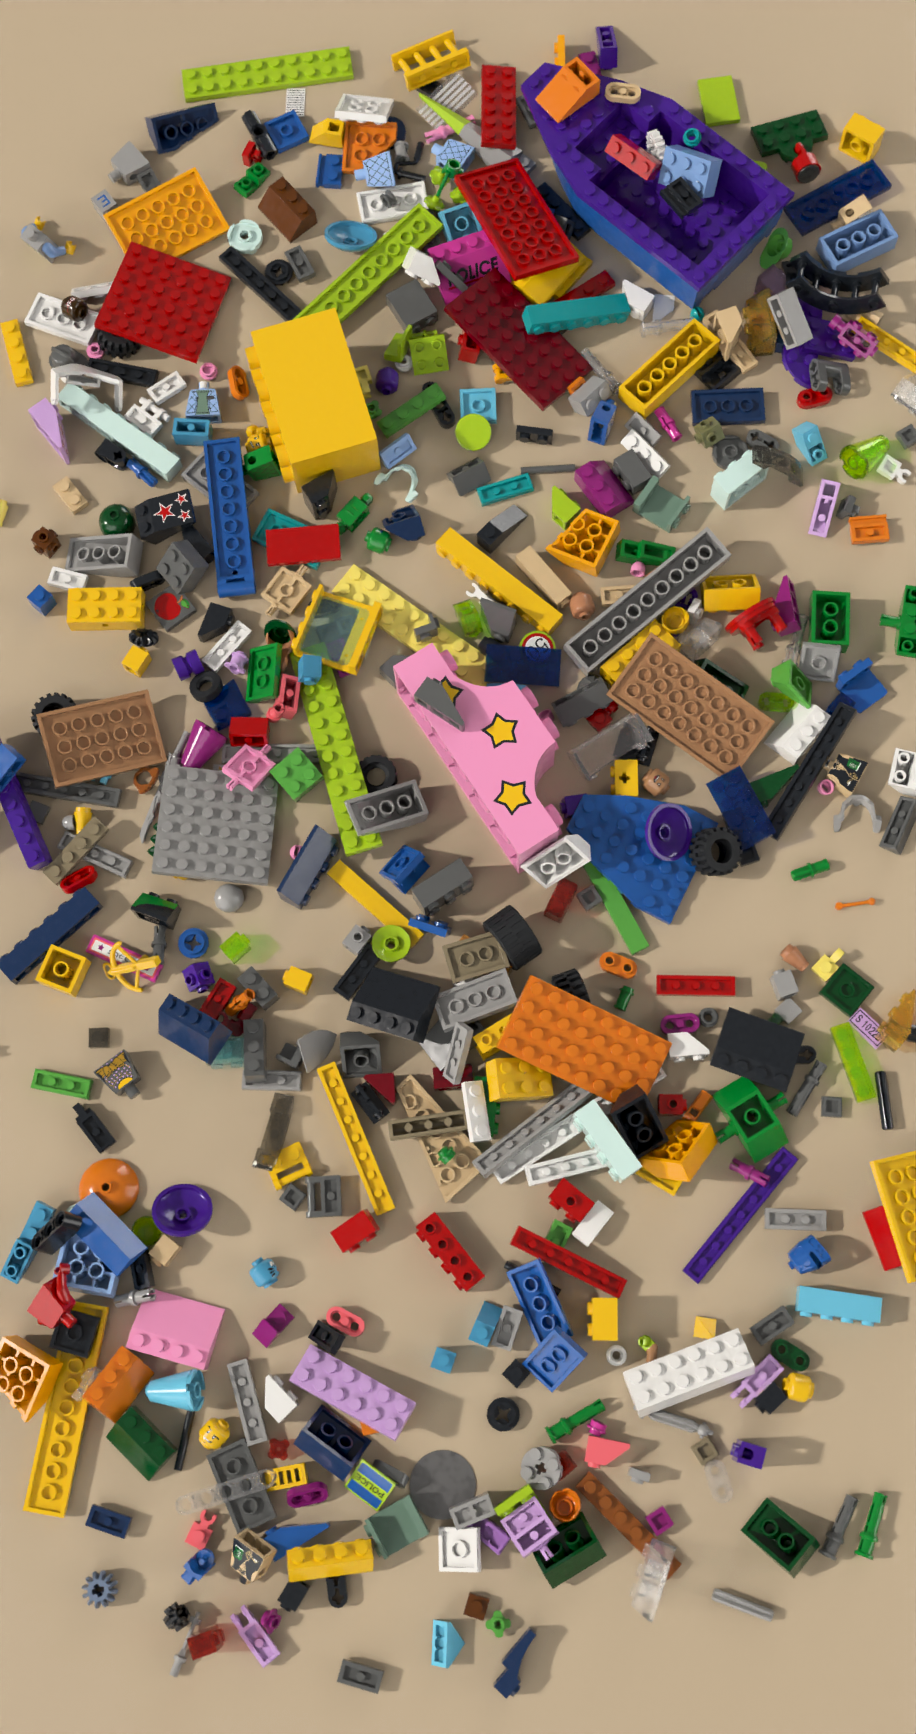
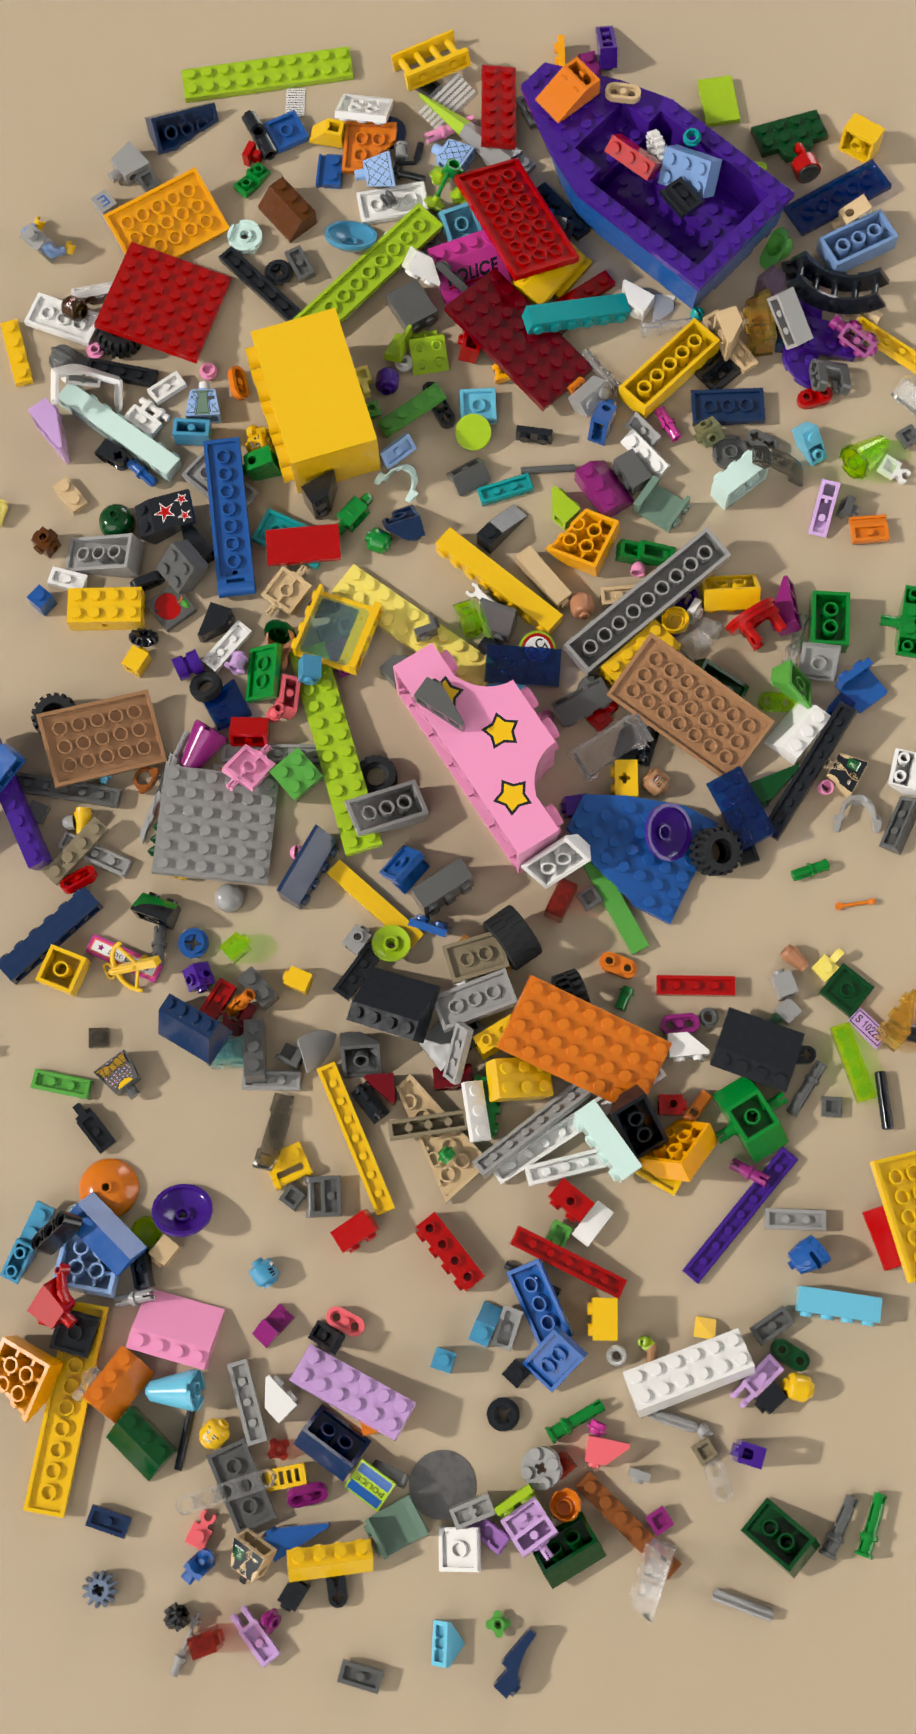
(476, 1606): reddish brown plate -> none

